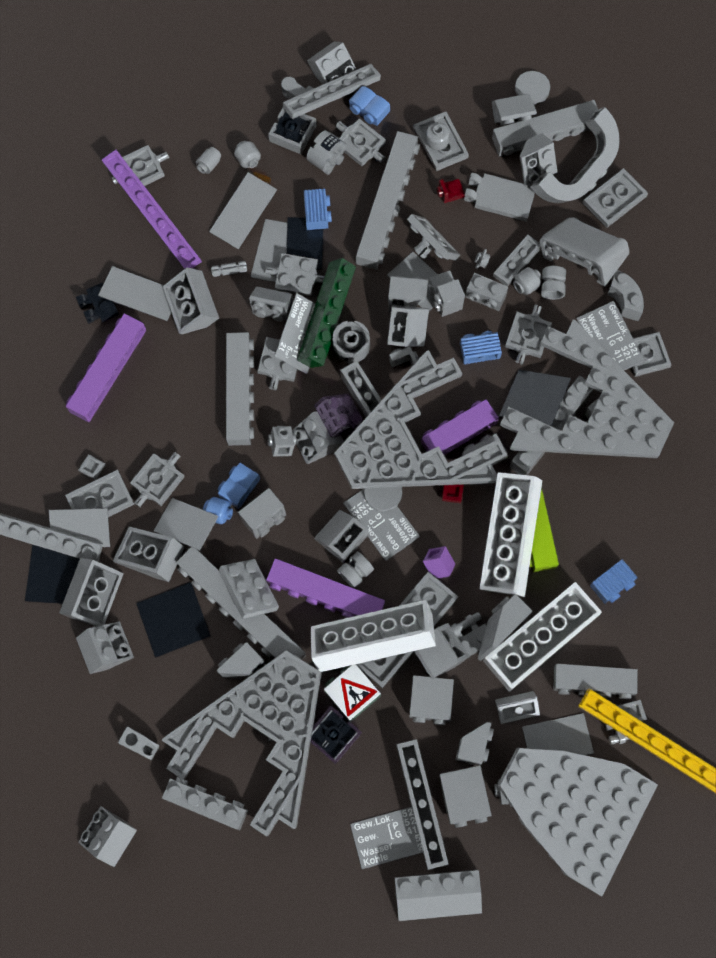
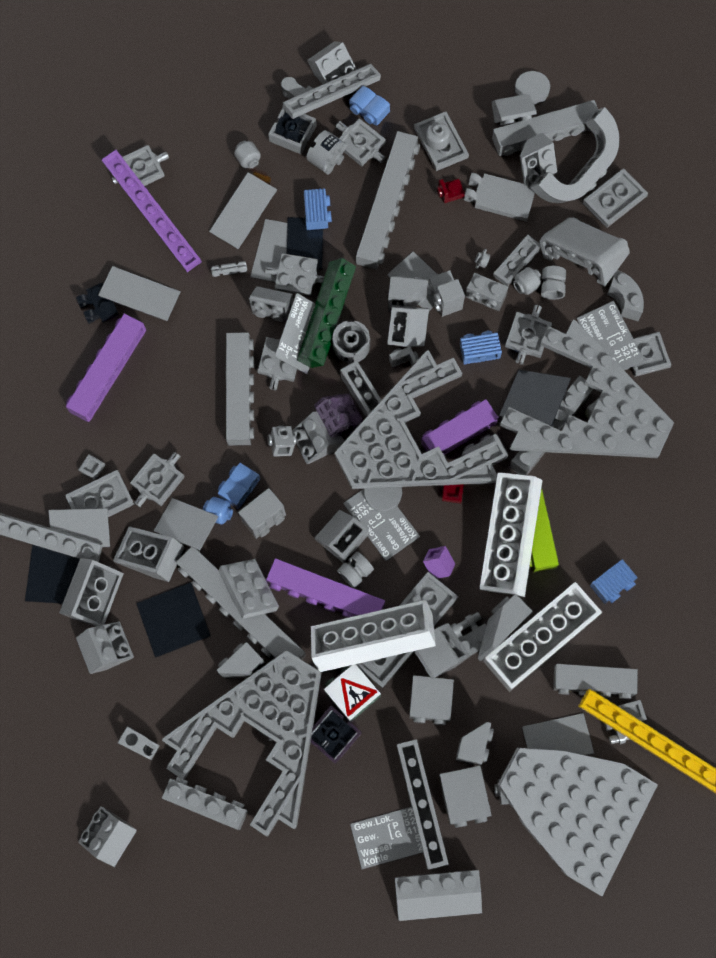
(190, 301): light grey slope -> none
(208, 160): light grey brick -> none
(431, 239): light grey plate -> none
(517, 707): light grey slope -> none

